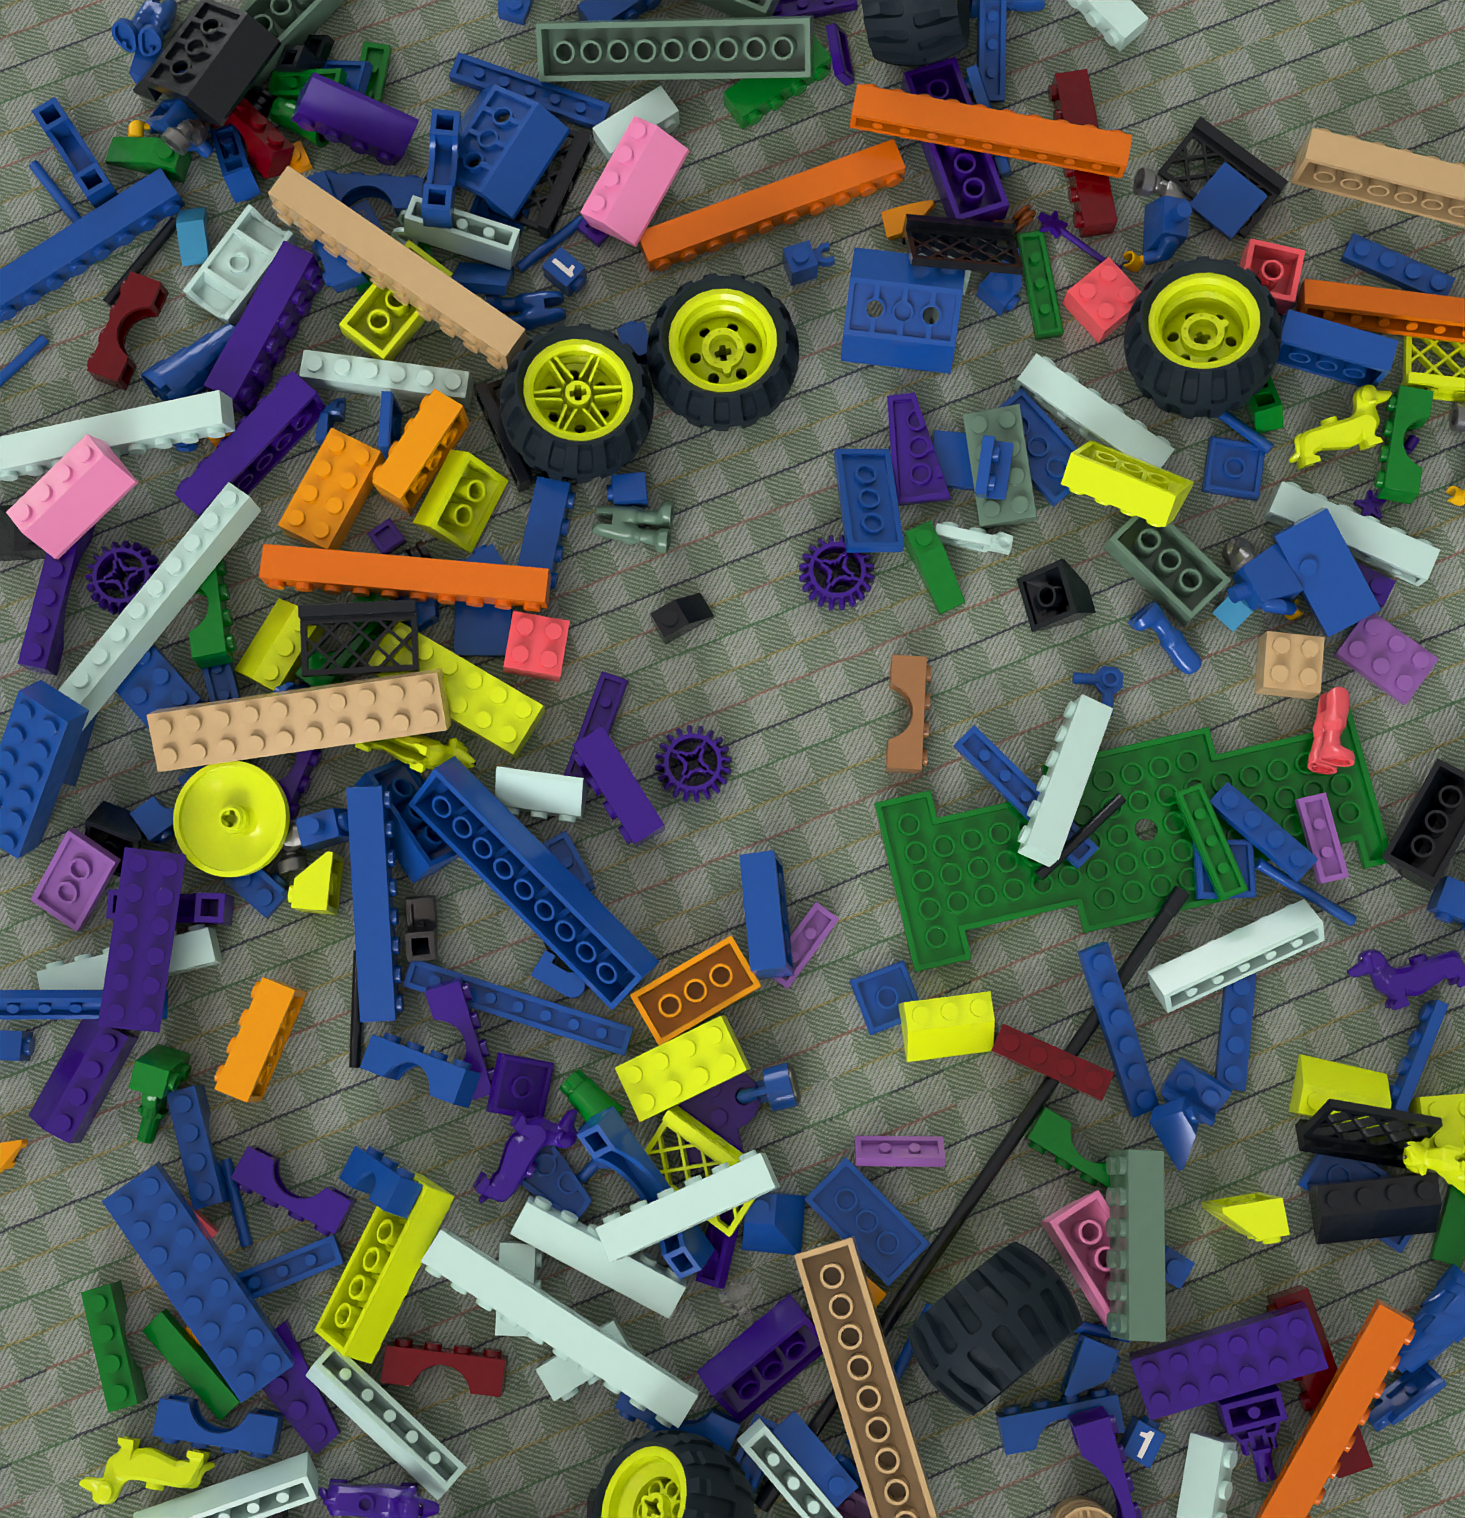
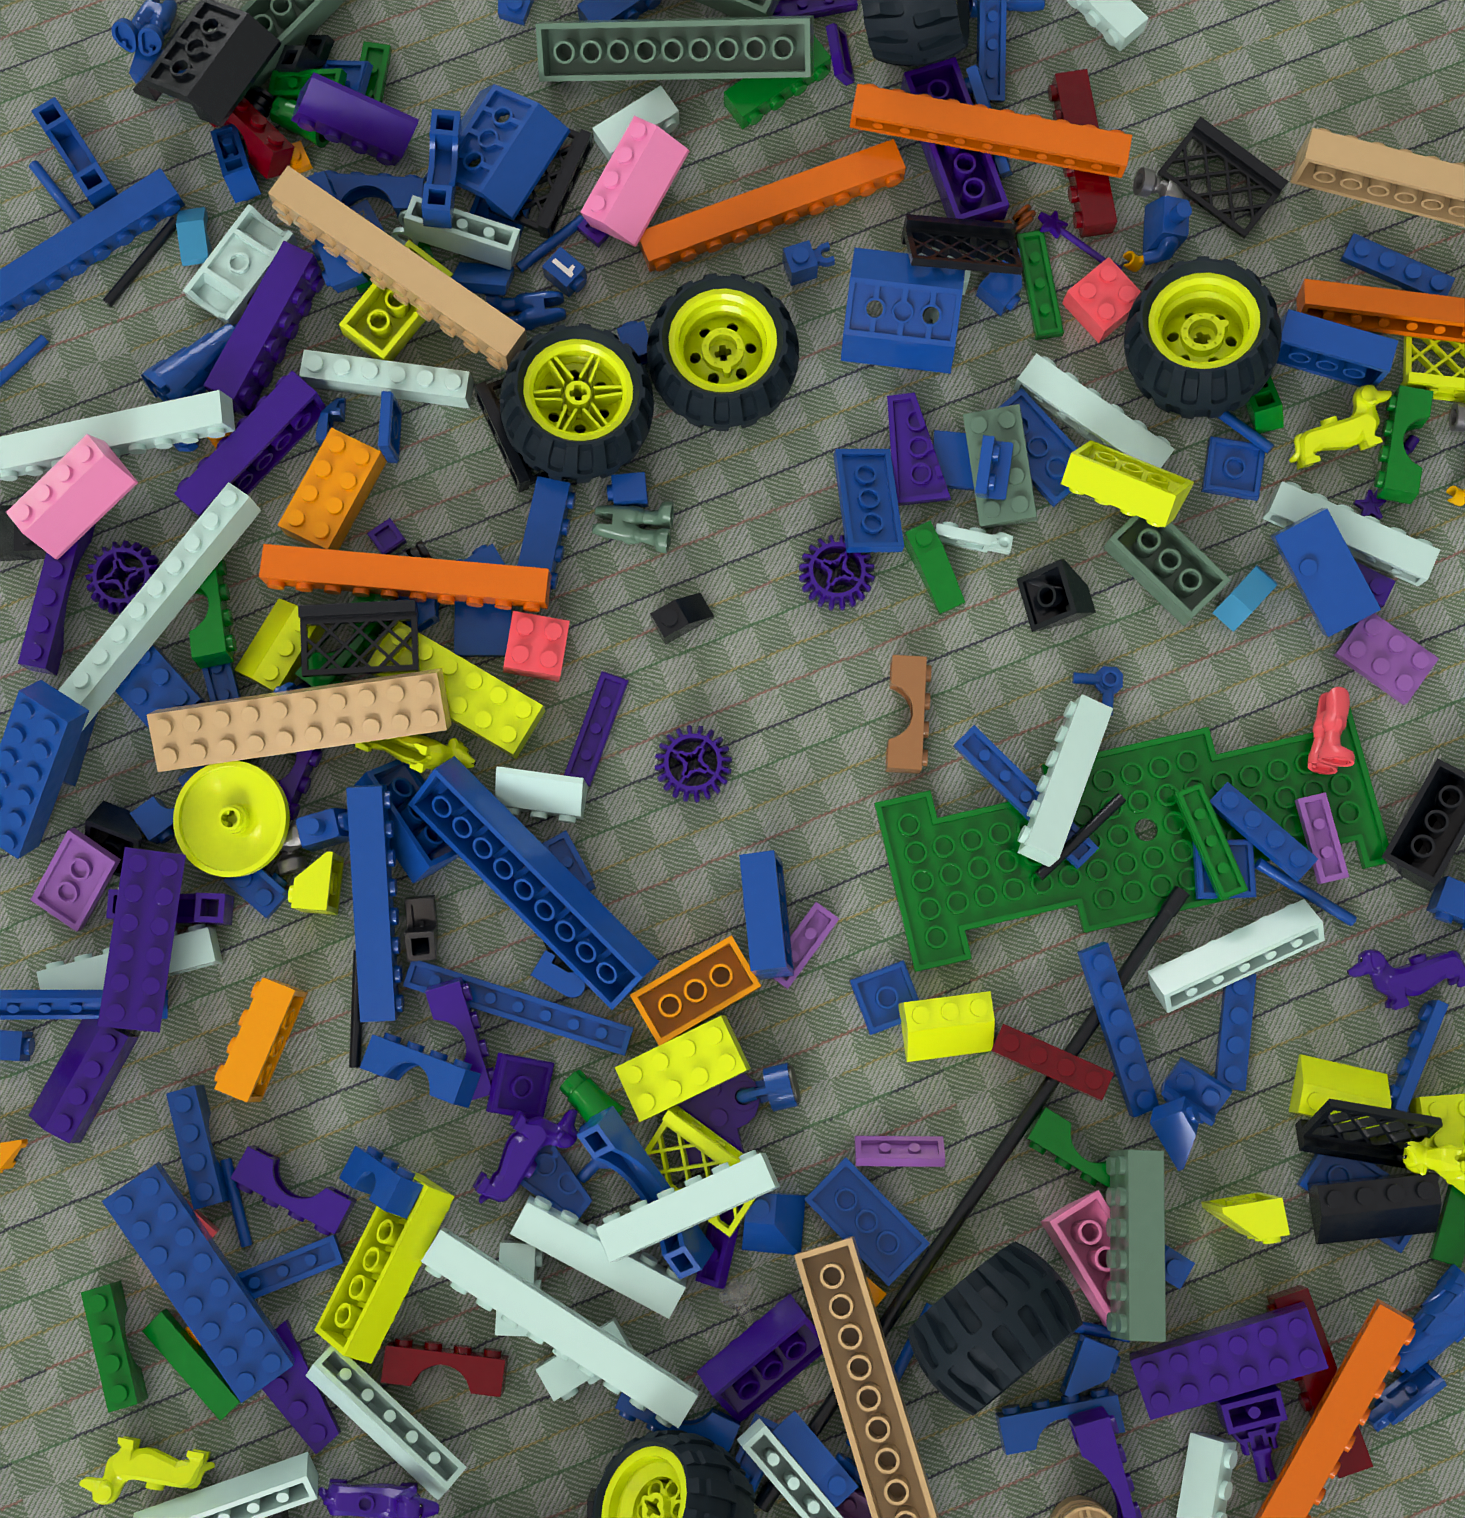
(139, 299): dark red arch -> none
(147, 156): green slope -> none
(156, 1076): green brick -> none
(178, 126): torso -> none
(181, 1419): blue arch -> none
(420, 451): light orange brick -> none
(460, 500): neon yellow slope -> none
(556, 99): blue plate -> none
(619, 787): dark purple brick -> none
(895, 217): light orange slope -> none
(1142, 1440): blue brick -> none
(1170, 638): blue piece -> none
(1227, 201): blue tile -> none
(1262, 580): blue torso -> none
(1277, 268): coral brick -> none
(1289, 665): tan brick -> none

